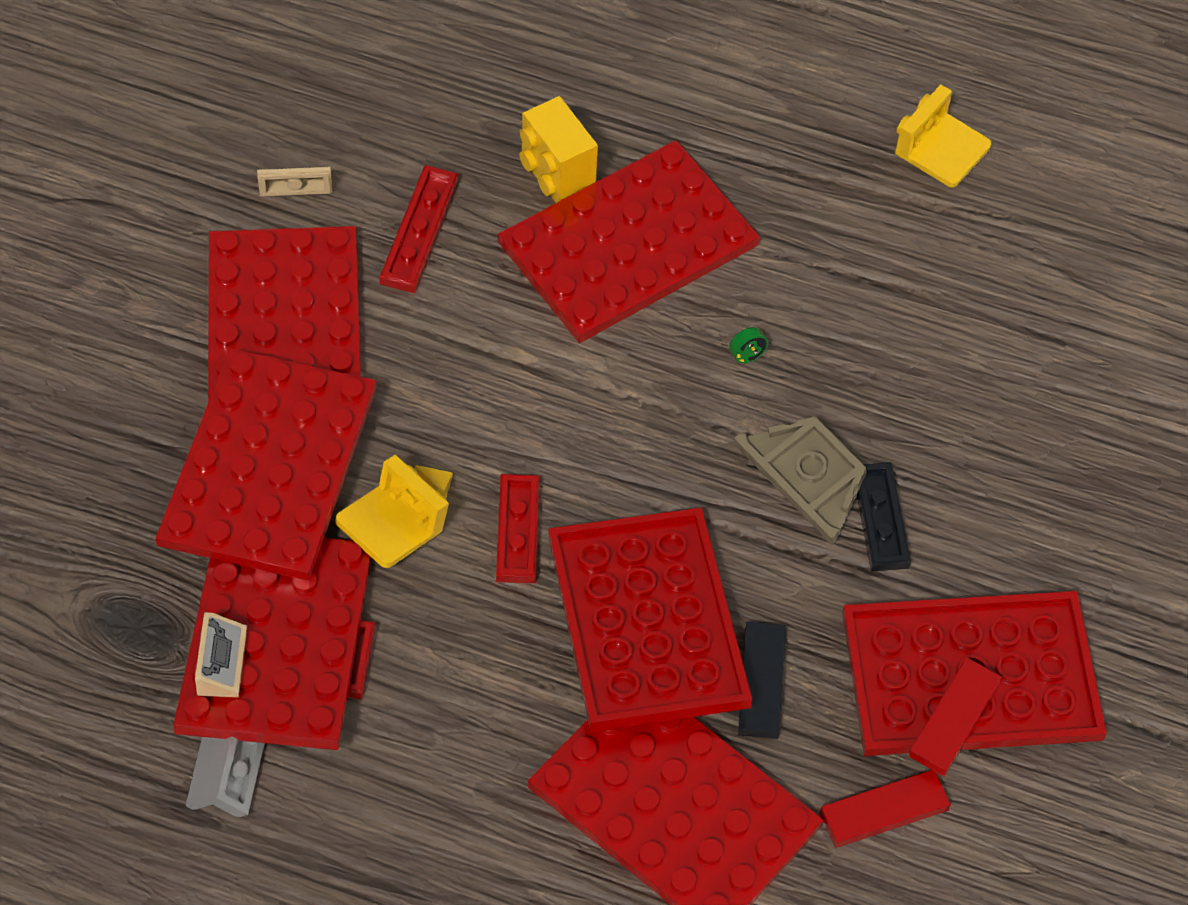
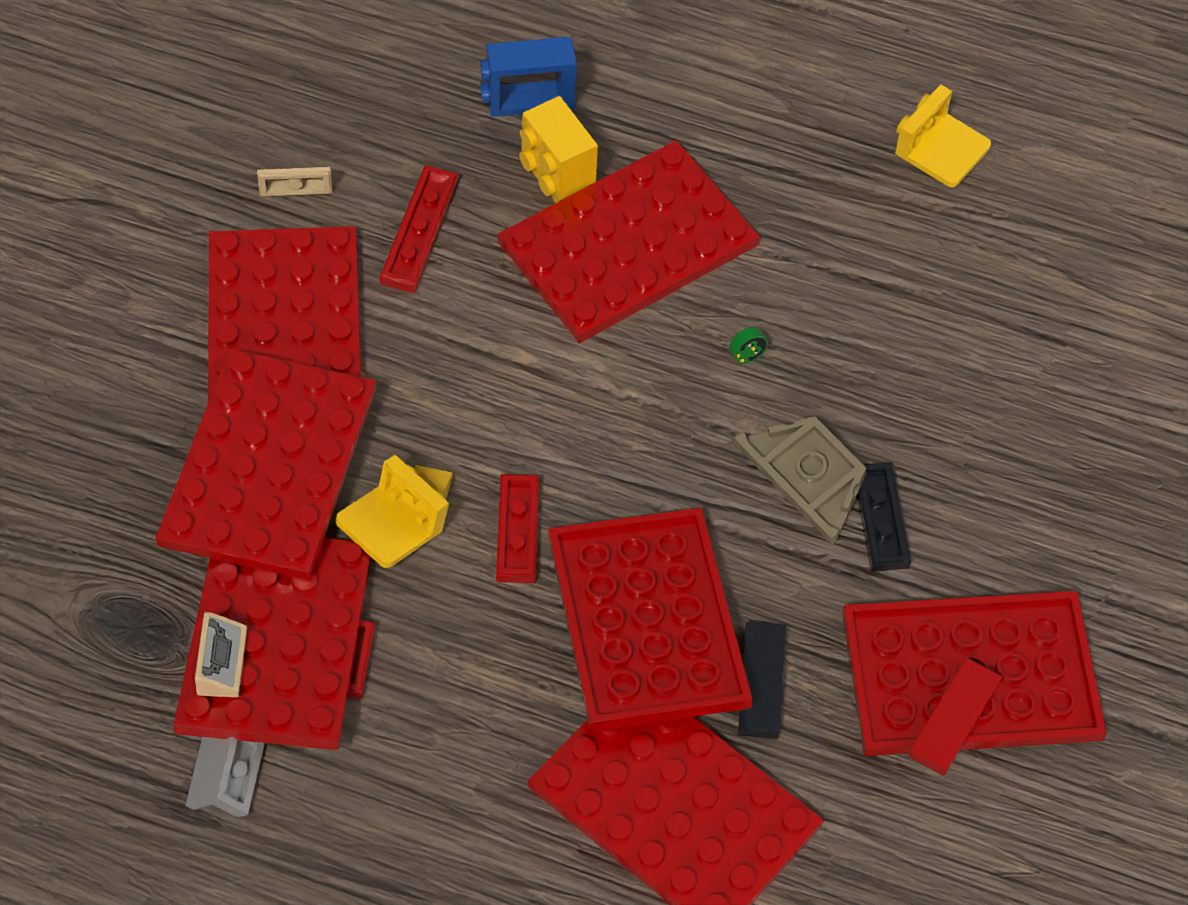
(527, 58): none -> blue window
(884, 808): red tile -> none

